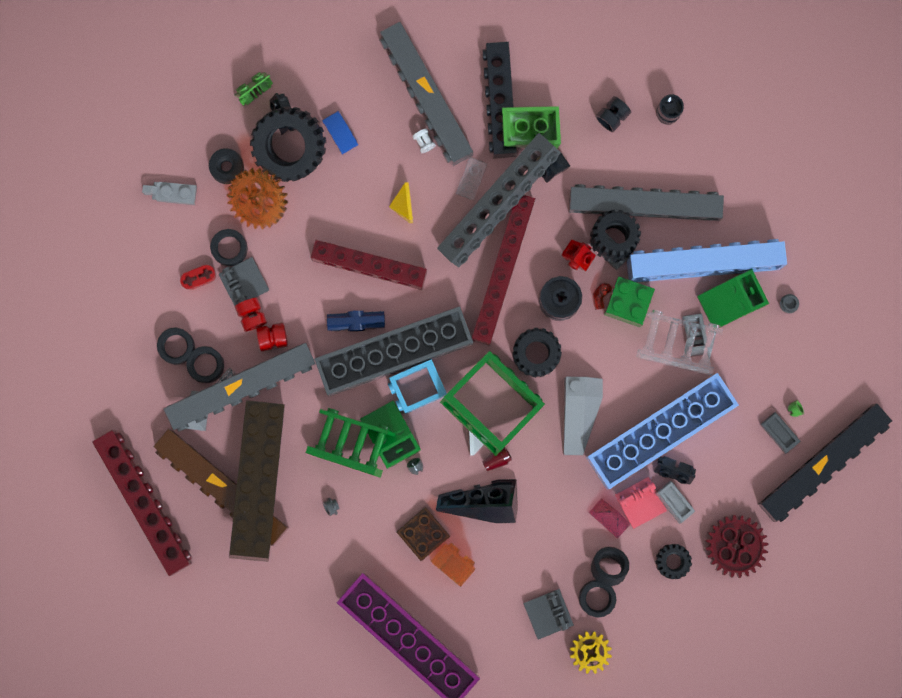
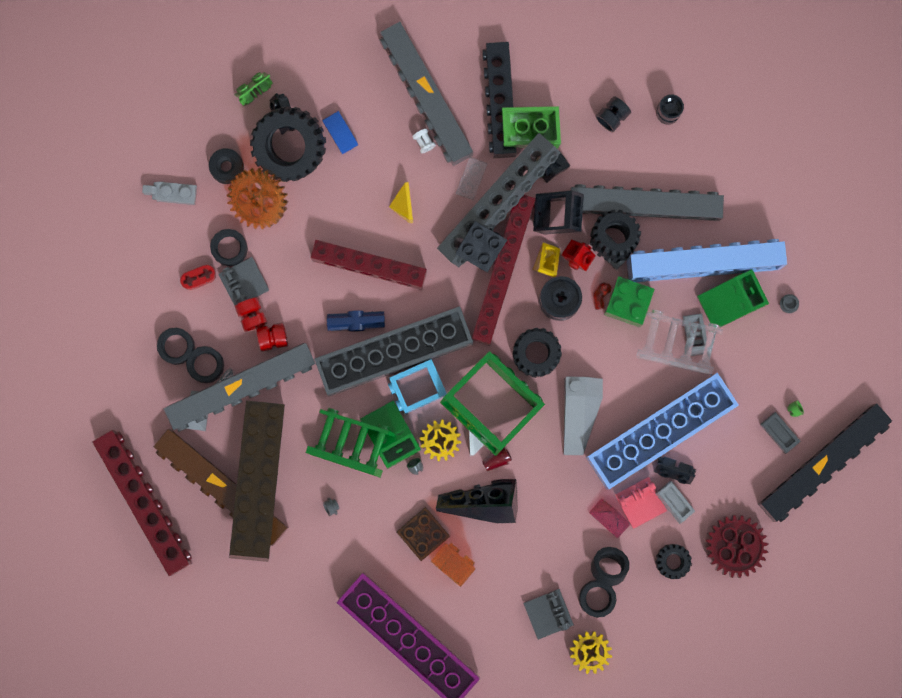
(431, 443): none -> yellow gear
(481, 246): none -> black hinge
(547, 260): none -> yellow slope
(572, 215): none -> black window

